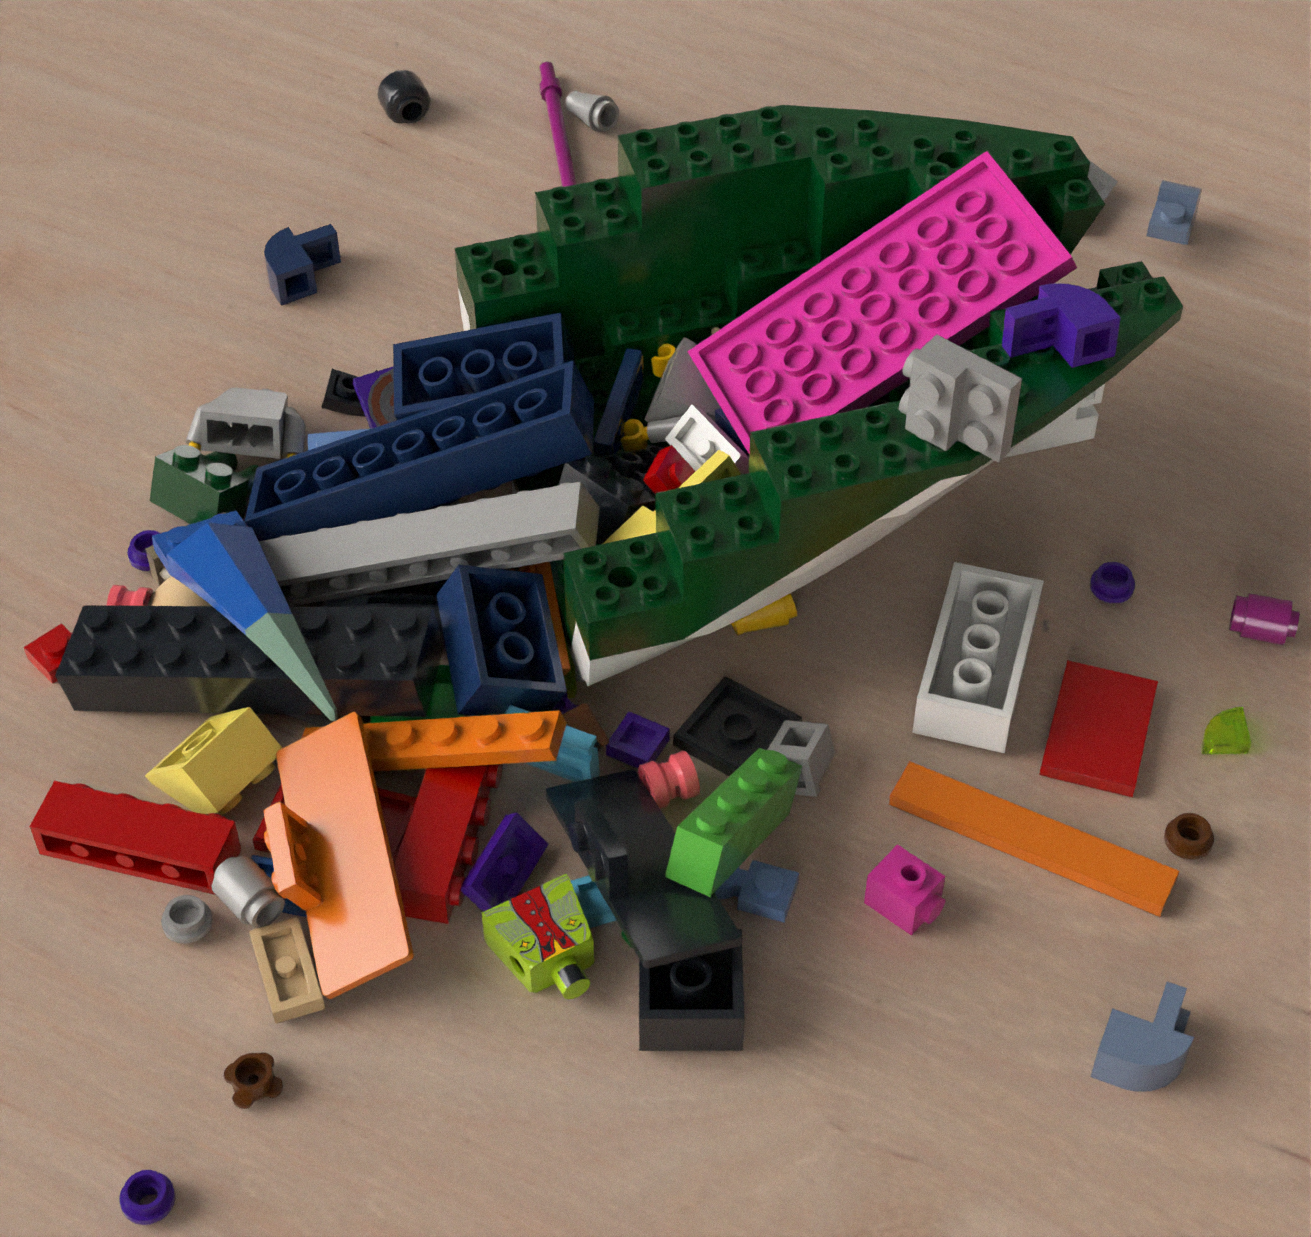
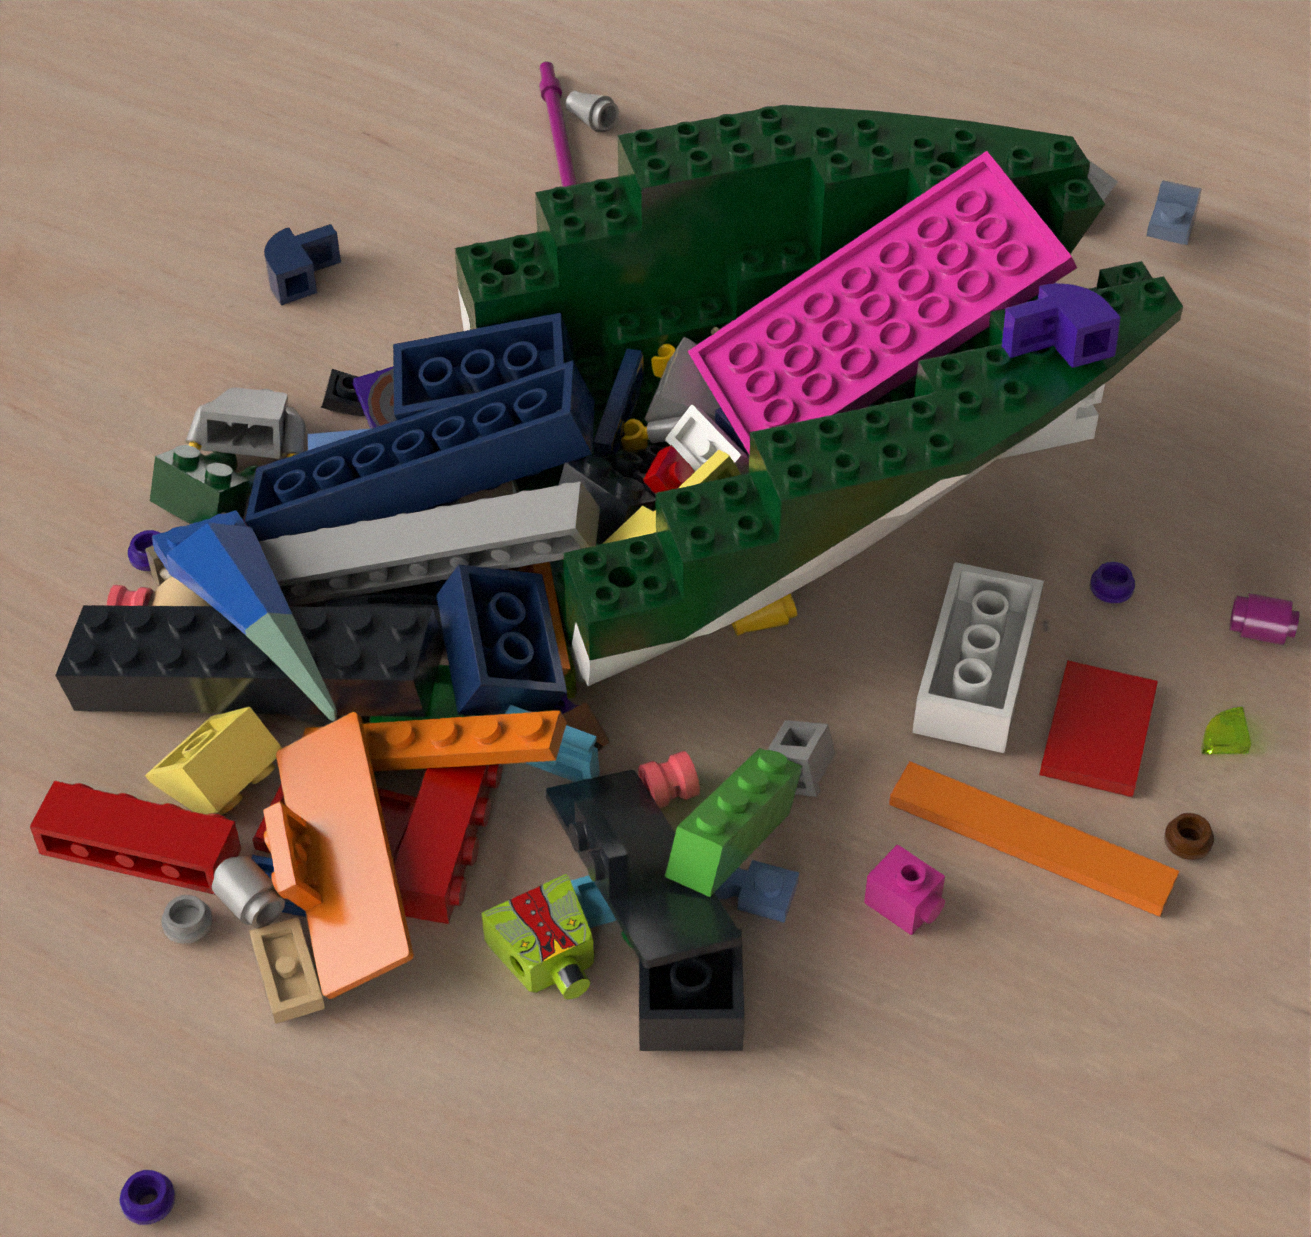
(48, 651): red plate -> none
(248, 1067): reddish brown plate -> none
(403, 97): black head -> none
(504, 863): dark purple plate -> none
(637, 740): dark purple plate -> none
(731, 726): black tile -> none
(959, 399): light grey plate -> none
(1145, 1053): sand blue brick -> none

